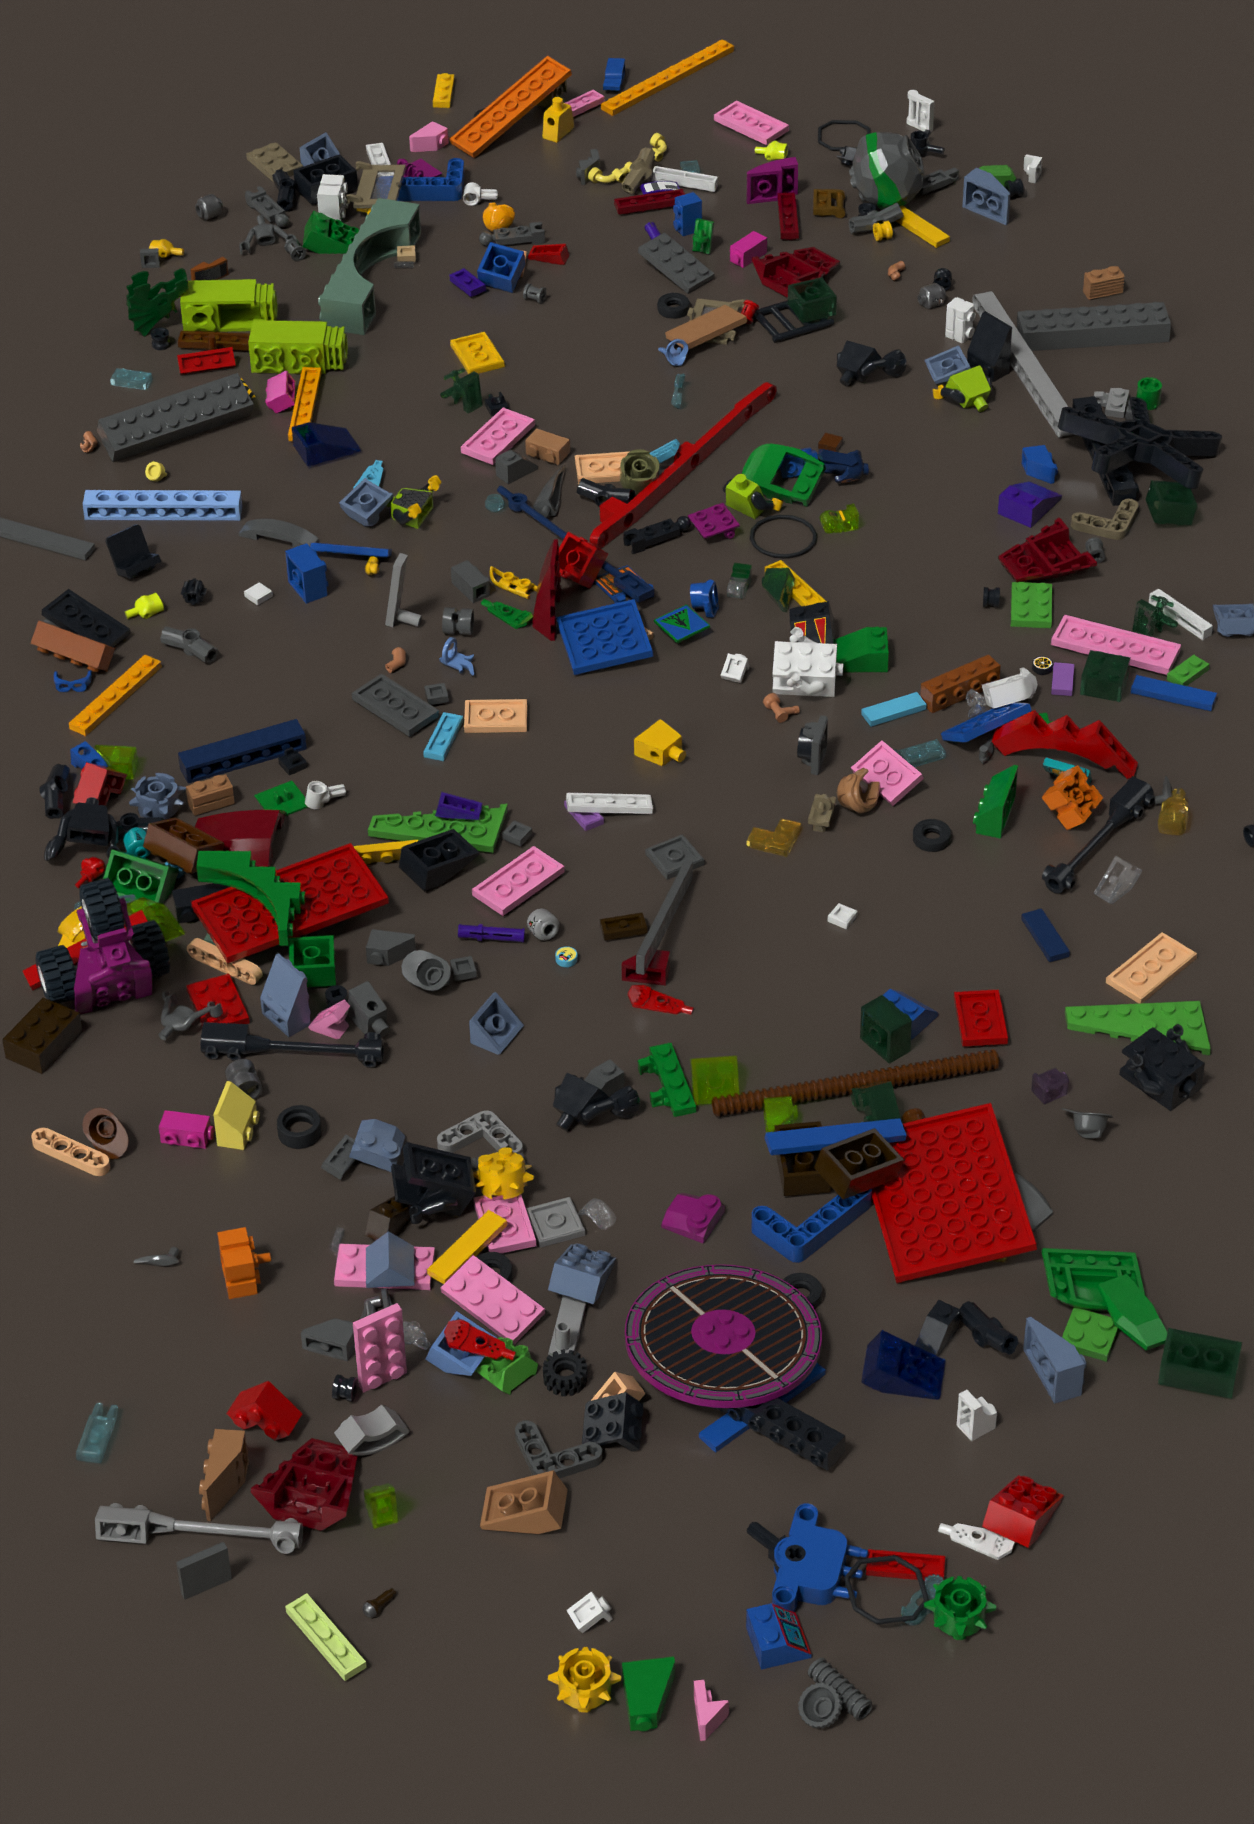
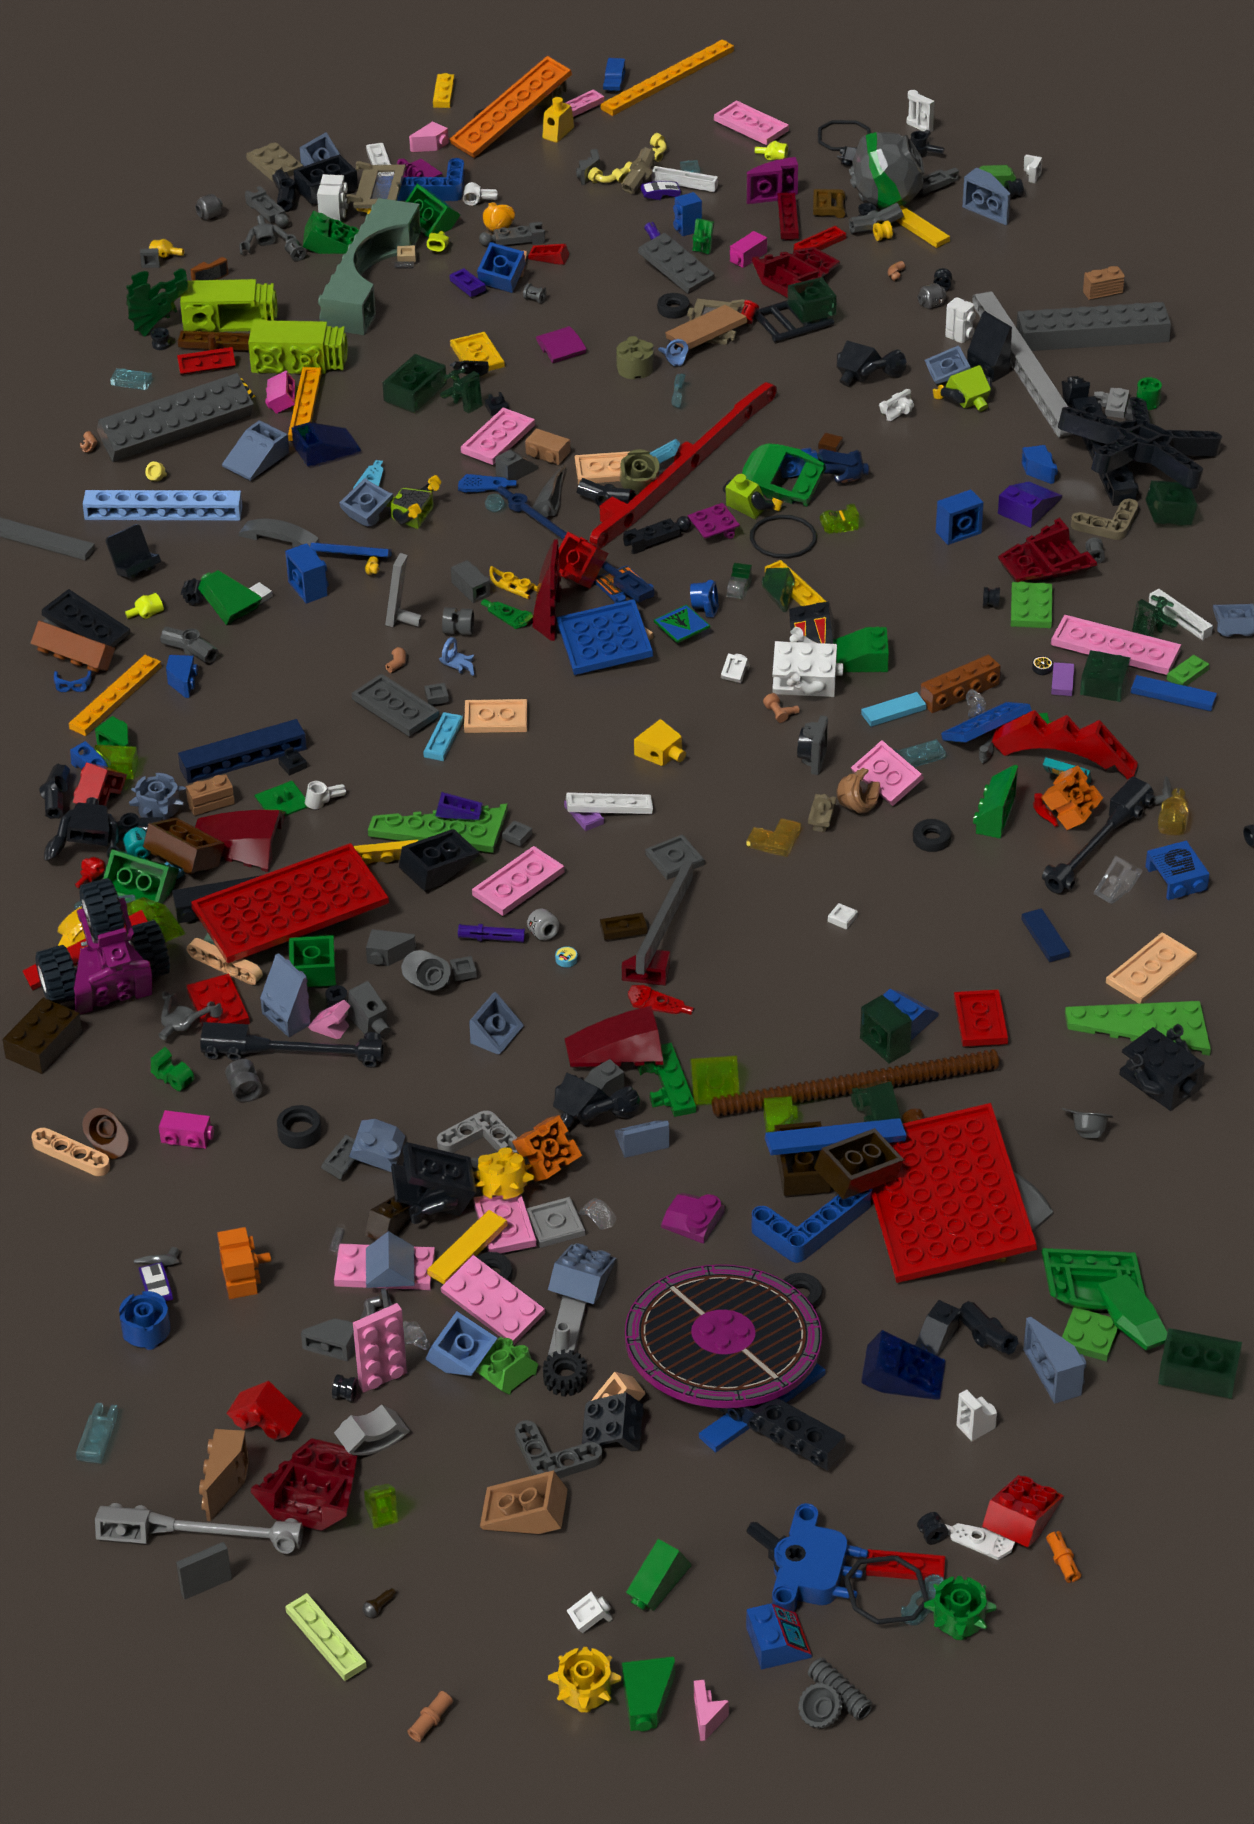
(112, 733): none -> green slope
(145, 1319): none -> blue brick
(155, 1280): none -> slope
(162, 1068): none -> green leg
(181, 673): none -> blue slope
(228, 596): none -> green slope
(235, 1117): light yellow slope -> none
(257, 450): none -> sand blue slope
(262, 883): green arch -> none
(414, 383): none -> clear green brick
(430, 1716): none -> nougat pin
(434, 212): none -> green slope
(437, 242): none -> neon yellow piece
(467, 1341): red piece -> none
(479, 367): none -> black piece
(480, 483): none -> blue piece
(547, 1148): none -> orange brick
(561, 344): none -> magenta slope
(620, 1038): none -> dark red wedge
(634, 358): none -> olive brick
(643, 1138): none -> sand blue slope
(647, 201): dark red plate -> none
(657, 1576): none -> green slope
(823, 239): none -> red tile
(897, 405): none -> white hips
(933, 1529): none -> black wheel
(959, 517): none -> blue brick
(1010, 689): white piece -> none
(1042, 810): none -> red bar
(1050, 1085): clear purple brick -> none
(1063, 1556): none -> orange pin
(1074, 388): none -> black slope
(1179, 869): none -> blue panel

